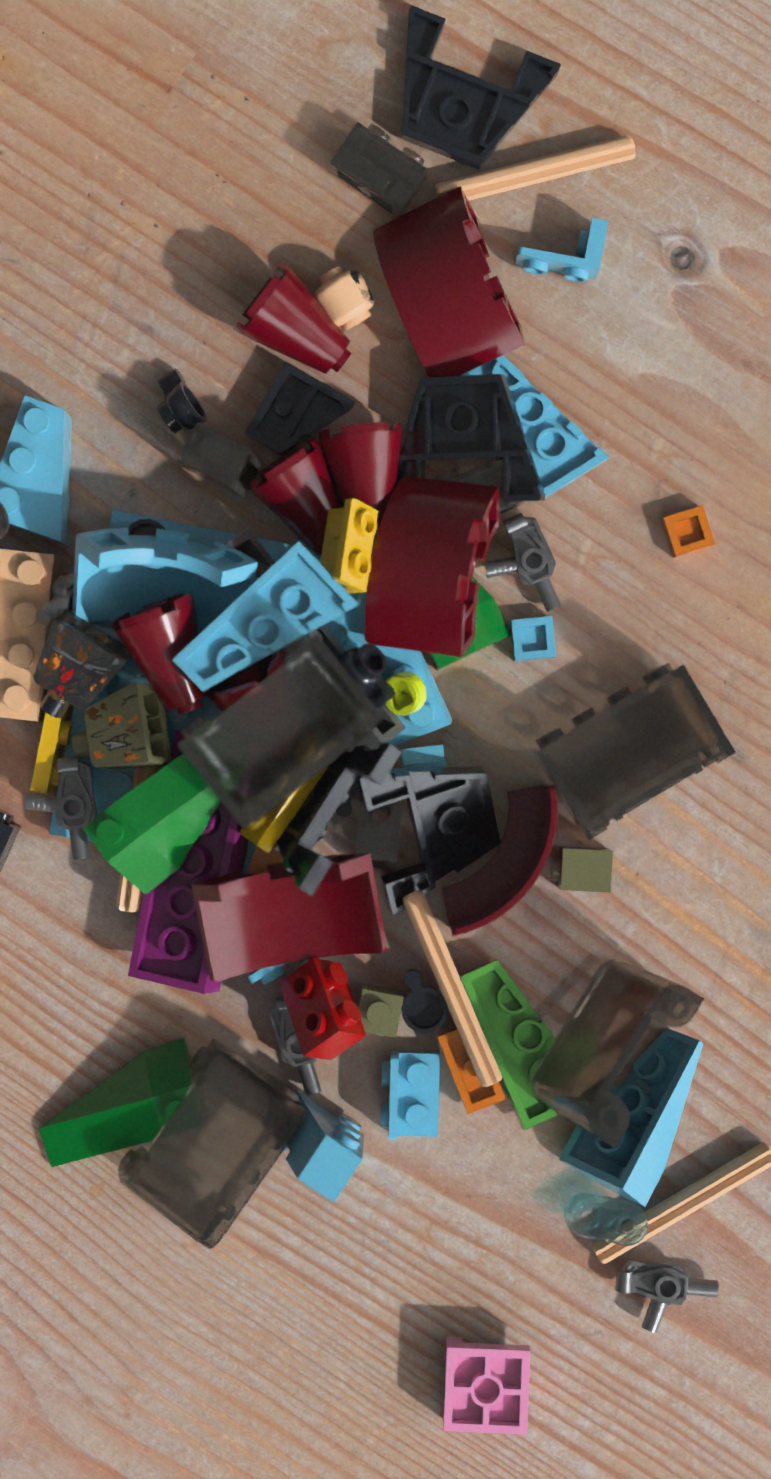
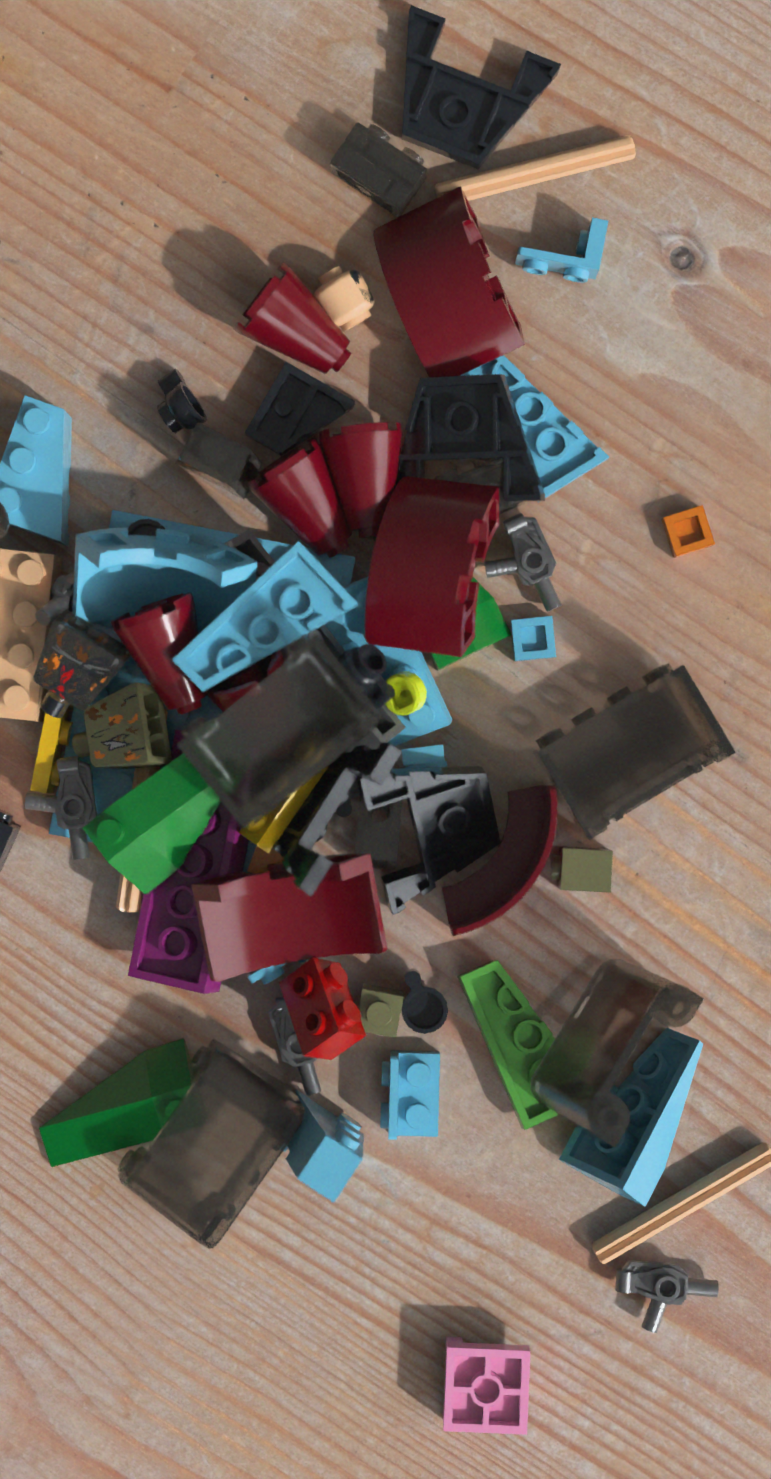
(350, 544): yellow bracket -> none
(452, 988): light nougat axle -> none
(470, 1089): orange plate -> none
(607, 1219): clear light blue plate -> none

